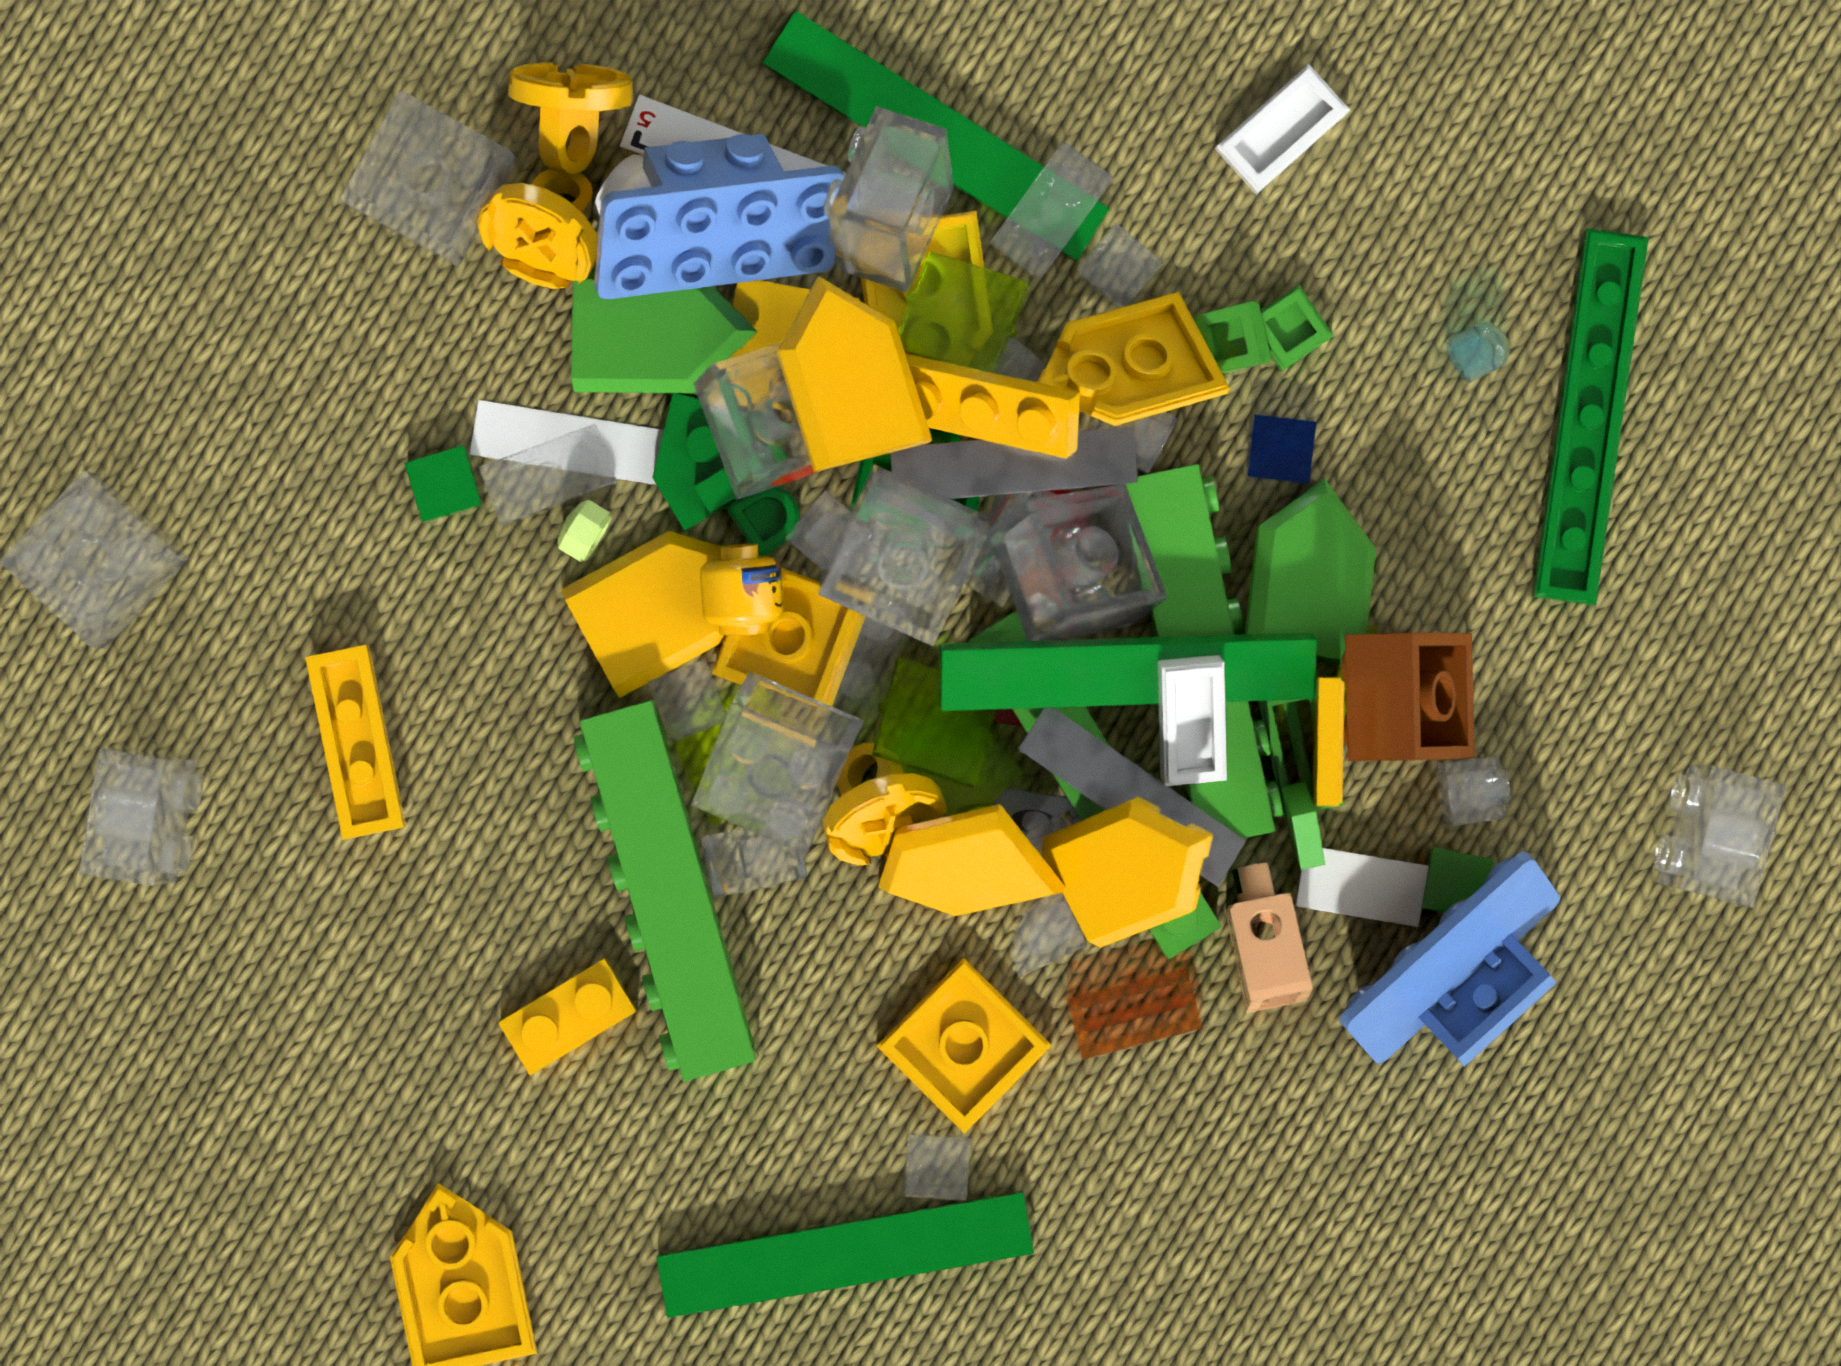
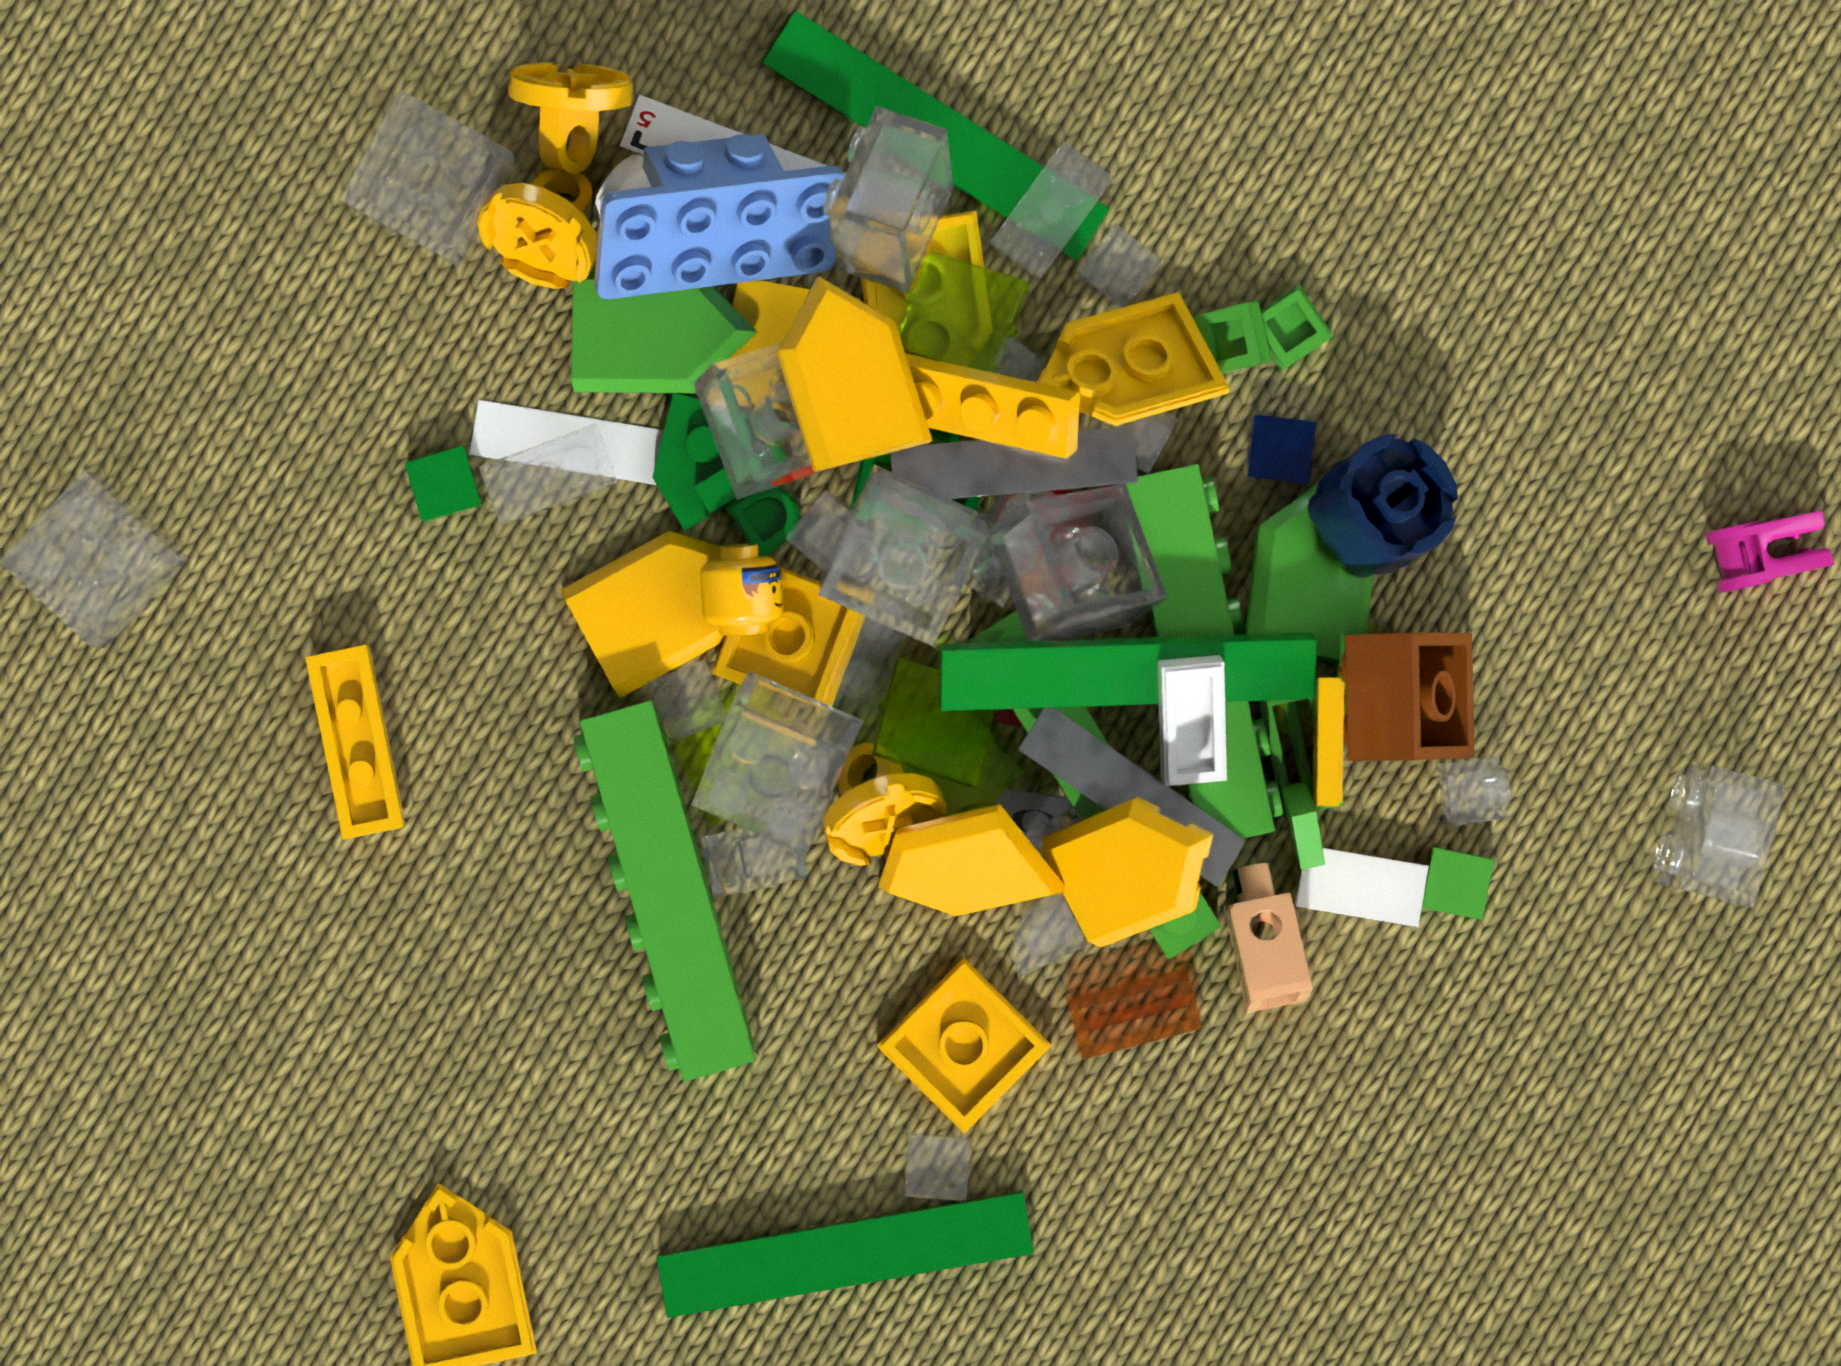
(140, 817): clear brick -> none
(568, 1016): yellow plate -> none
(583, 530): yellowish green tile -> none
(1282, 129): white tile -> none
(1384, 505): none -> dark blue brick
(1466, 974): medium blue bracket -> none
(1478, 350): clear light blue piece -> none
(1590, 417): green tile -> none
(1744, 553): none -> dark pink piece

